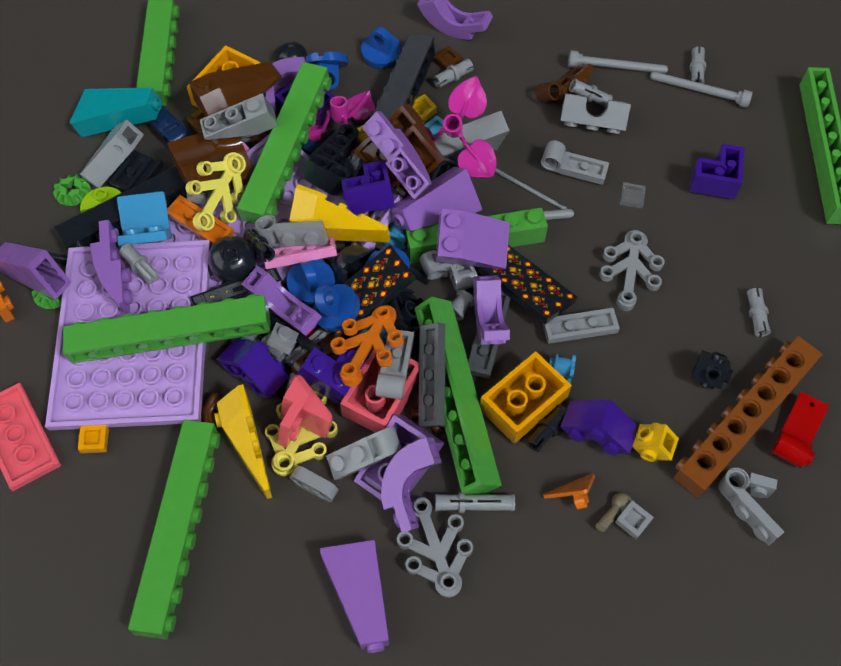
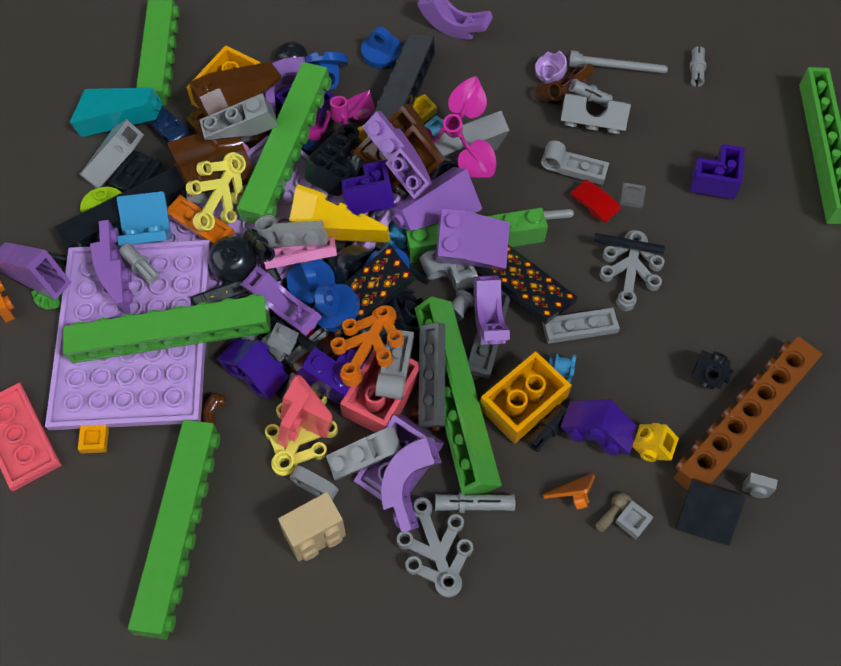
(76, 195): bright green gear -> none
(239, 427): yellow wedge -> none
(313, 527): none -> tan brick
(358, 585): medium lavender slope -> none
(446, 58): reddish brown tile -> none
(452, 73): light grey pin -> none
(529, 189): light grey piece -> none
(551, 67): none -> lavender hair
(596, 200): none -> red slope
(629, 243): none -> black bar
(711, 511): none -> black tile
(742, 98): light grey piece -> none
(747, 508): light grey plate -> none
(758, 312): light grey pin -> none
(799, 431): red door -> none

